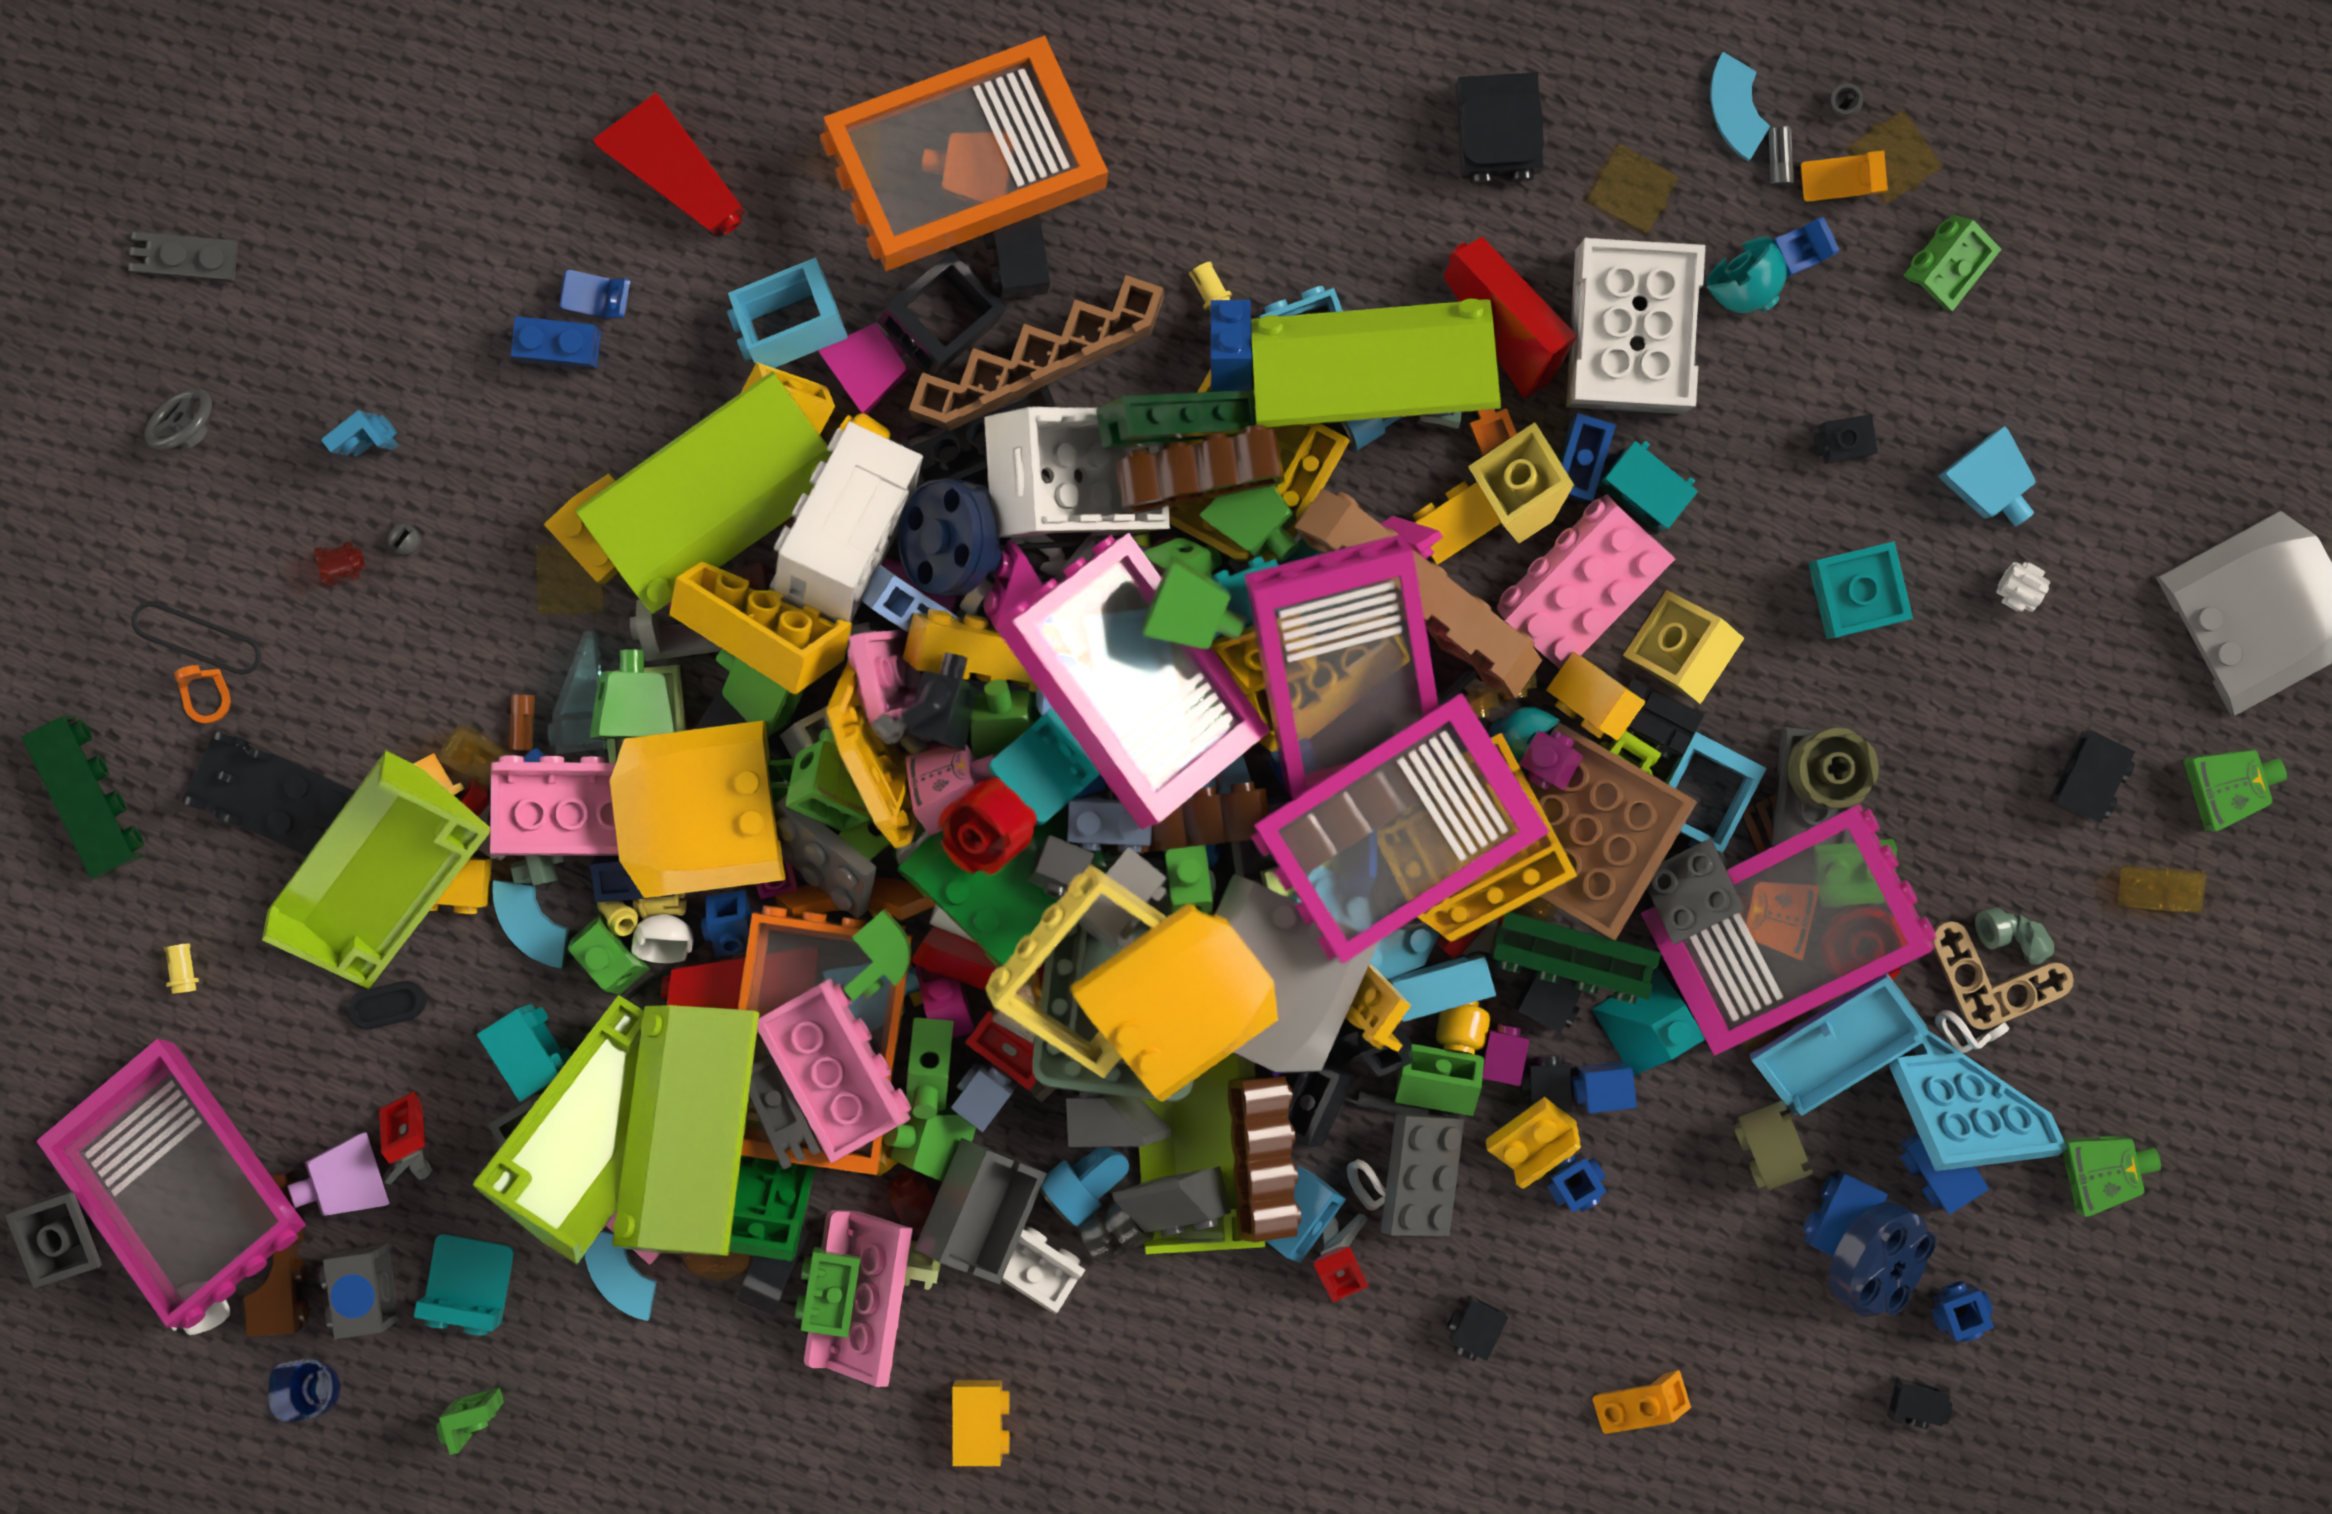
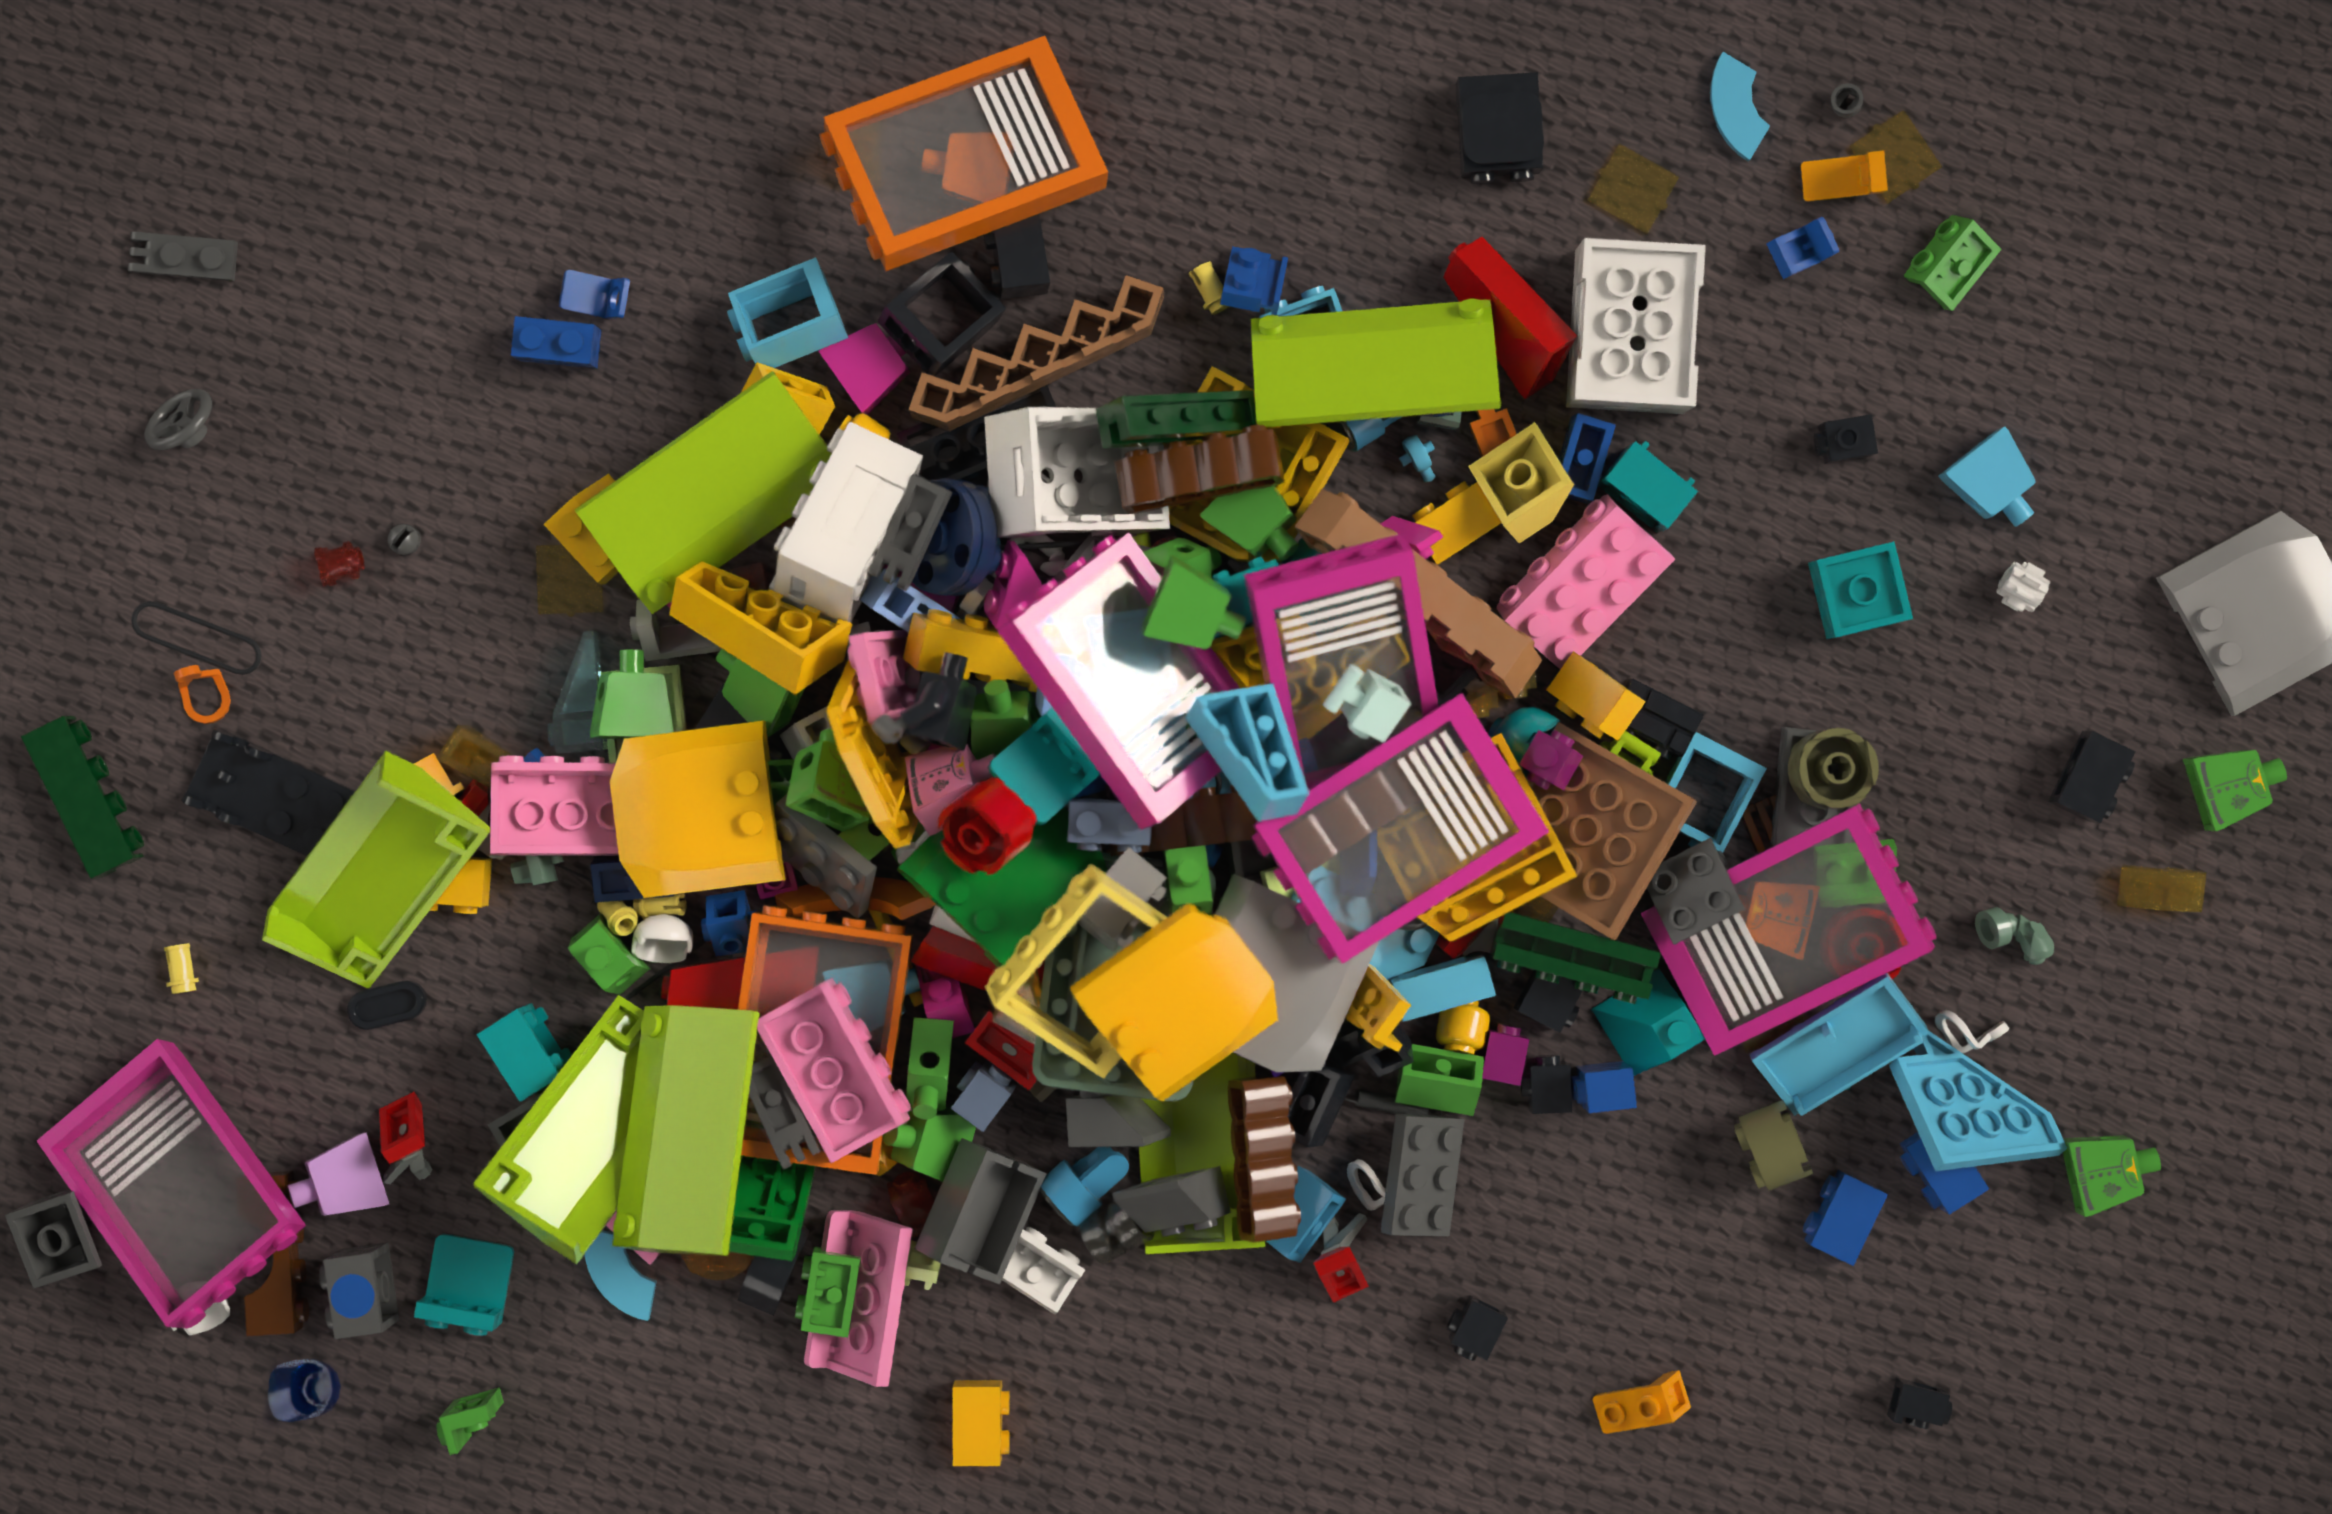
(357, 433): dark azure bracket -> none
(522, 722): dark orange piece -> none
(527, 924): medium azure tile -> none
(666, 159): red slope -> none
(887, 948): bright green brick -> none
(910, 531): none -> dark grey hinge
(1058, 865): dark grey brick -> none
(1231, 345): blue brick -> none
(1252, 748): none -> medium azure wedge
(1253, 280): none -> blue plate
(1371, 705): none -> light aqua brick
(1418, 455): none -> medium azure piece
(1535, 1141): yellow bracket -> none
(1587, 1192): blue brick -> none
(1684, 646): light yellow slope -> none
(1753, 277): teal cylinder -> none
(1780, 153): dark grey piece -> none
(1881, 1260): dark blue piece -> none
(1972, 1321): blue brick -> none
(1997, 994): tan beam -> none

